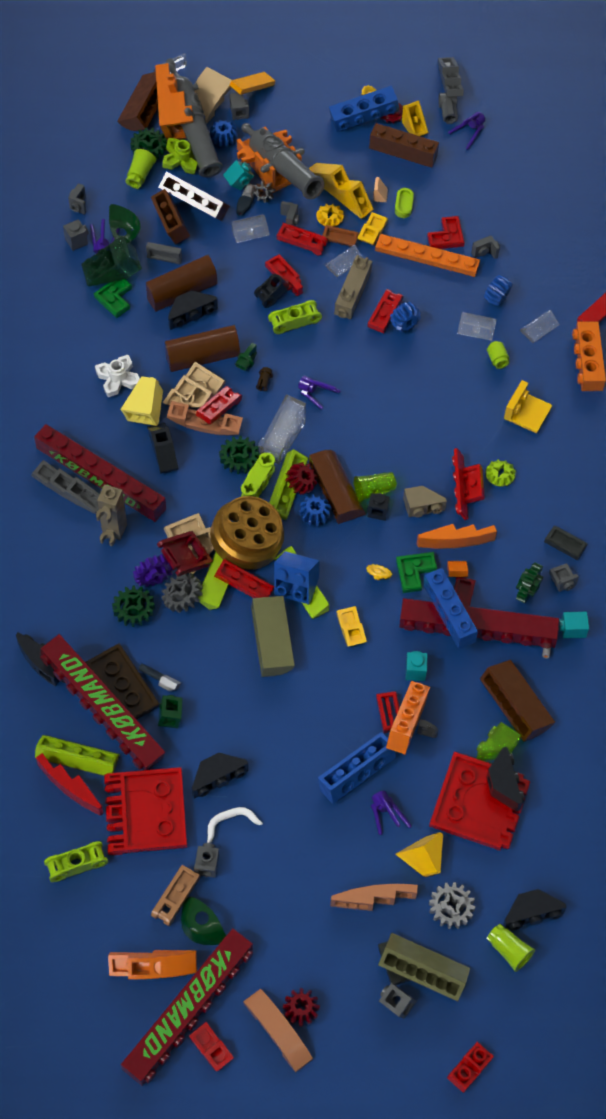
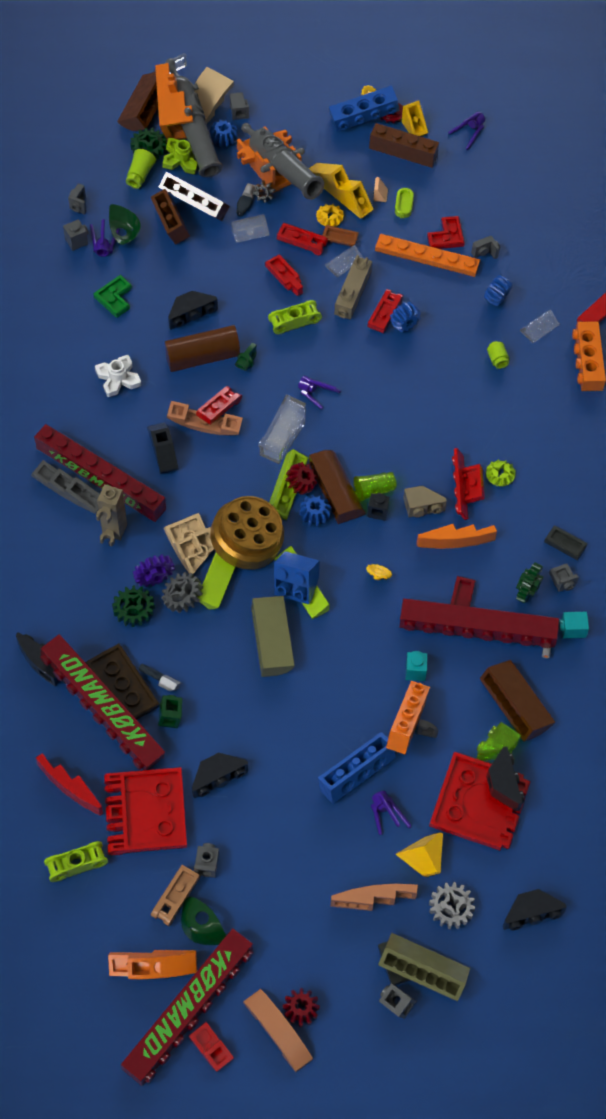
(77, 755): lime slope -> none
(112, 263): clear green slope -> none
(144, 402): light yellow slope -> none
(164, 253): dark grey tile -> none
(180, 555): dark red container -> none
(190, 277): reddish brown brick -> none
(195, 387): tan slope -> none
(229, 814): white animal -> none
(238, 175): teal brick -> none
(239, 454): dark green gear -> none
(243, 580): red tile -> none
(252, 83): light orange tile -> none
(259, 475): lime piece -> none
(264, 378): dark brown pin -> none
(270, 291): black piece -> none
(291, 211): dark grey bracket -> none
(351, 626): yellow slope -> none
(373, 228): yellow slope -> none
(381, 710): red tile -> none
(411, 566): green tile -> none
(448, 107): dark grey piece -> none
(450, 76): dark grey slope -> none
(450, 608): blue brick -> none
(457, 568): orange tile -> none
(470, 1067): red slope -> none
(477, 326): clear slope -> none
(510, 947): lime plant -> none
(526, 409): yellow bracket -> none

